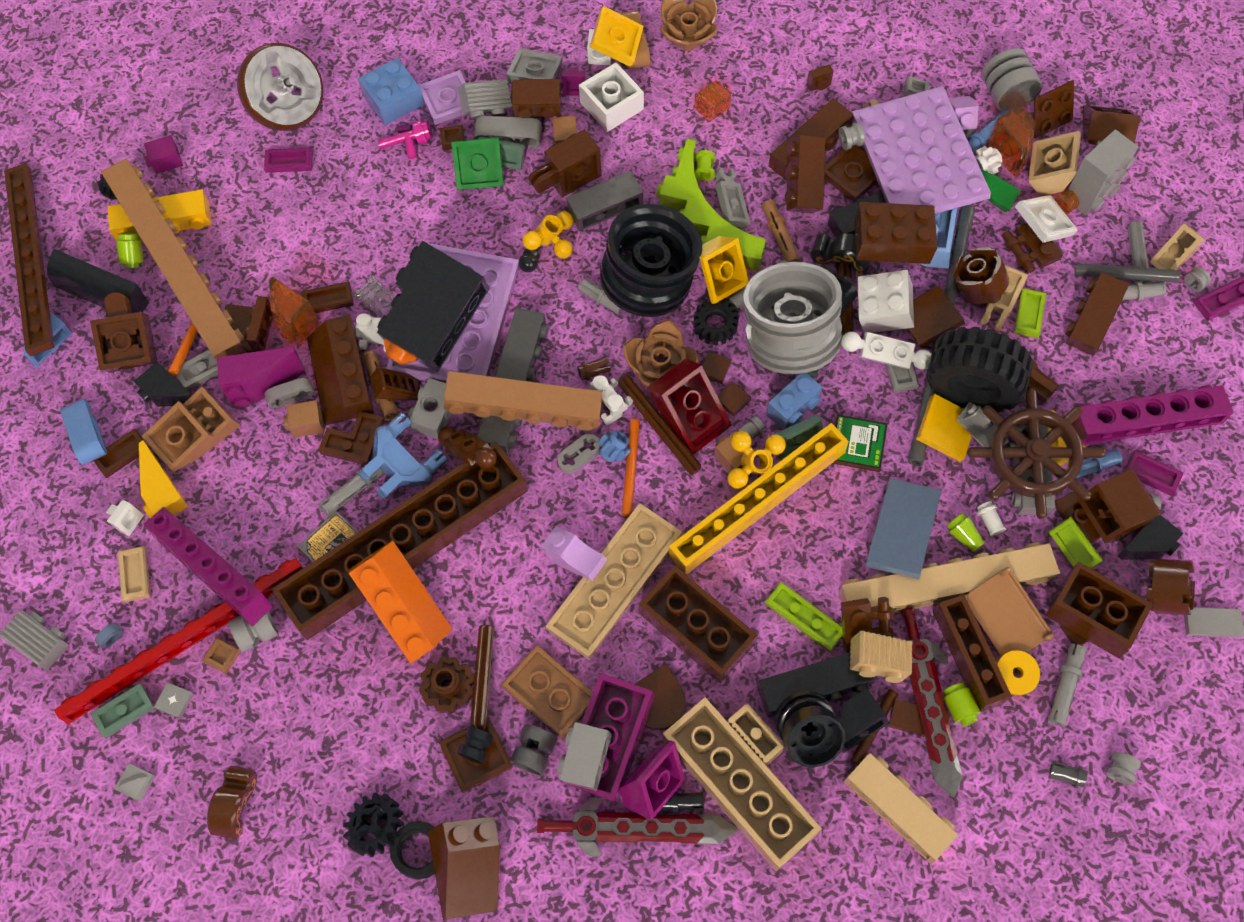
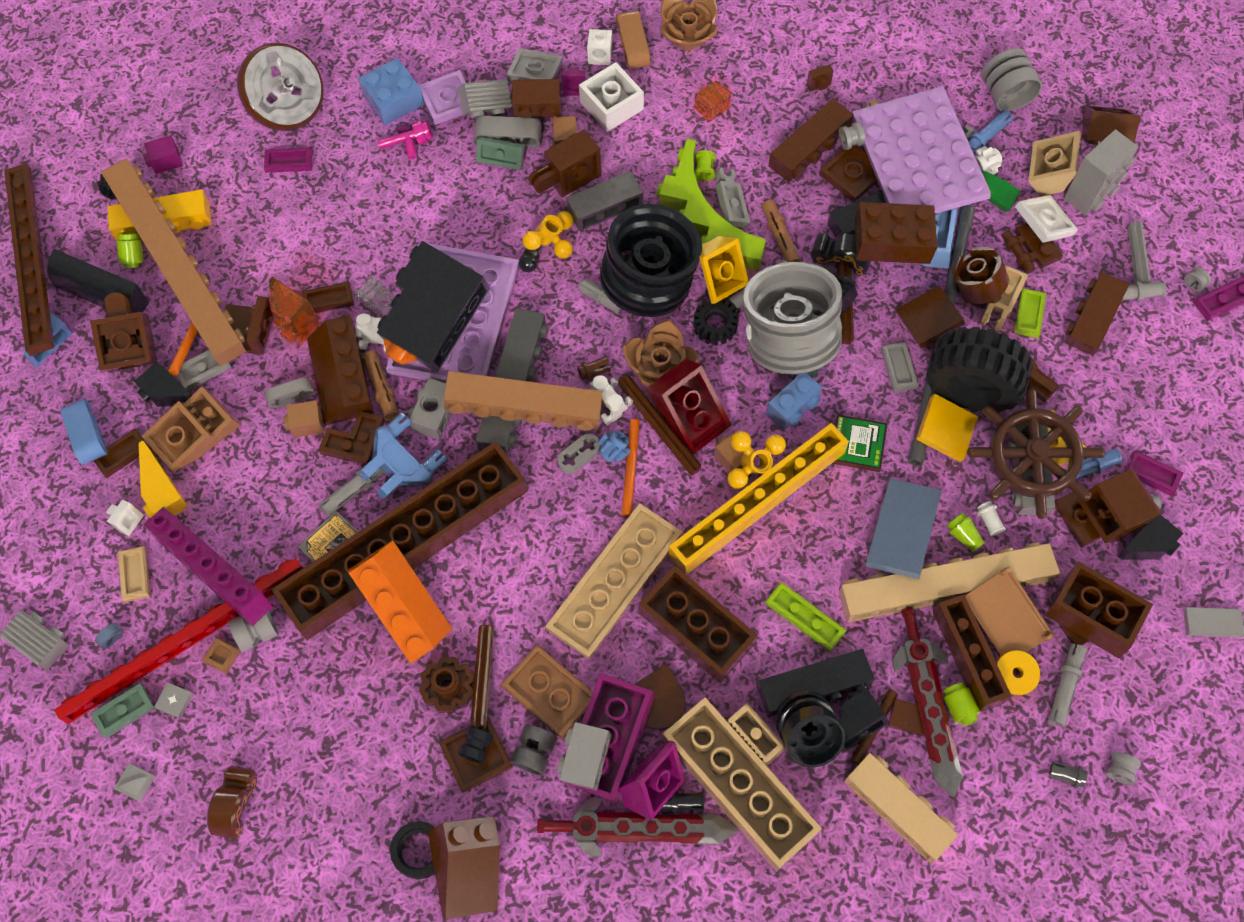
(249, 375): magenta slope -> none
(373, 824): black gear -> none
(383, 391): reddish brown slope -> none
(450, 134): reddish brown tile -> none
(467, 447): reddish brown plate -> none
(477, 163): green plate -> none
(572, 554): lavender arch -> none
(616, 36): yellow plate -> none
(716, 367): reddish brown tile -> none
(733, 399): reddish brown tile -> none
(753, 427): light grey pin -> none
(799, 434): sand green plate -> none
(805, 174): reddish brown brick -> none
(858, 617): reddish brown plate -> none
(881, 656): tan brick -> none
(886, 301): white brick -> none
(886, 350): white plate -> none
(914, 85): light grey tile -> none
(966, 111): lavender brick -> none
(978, 425): light grey hinge -> none
(1013, 139): clear orange slope -> none
(1053, 108): reddish brown hinge -> none
(1067, 201): clear orange bush -> none
(1075, 544): lime tile -> none
(1125, 272): dark grey piece -> none
(1171, 586): reddish brown brick -> none
(1178, 248): tan arch -> none
(1211, 410): magenta brick -> none

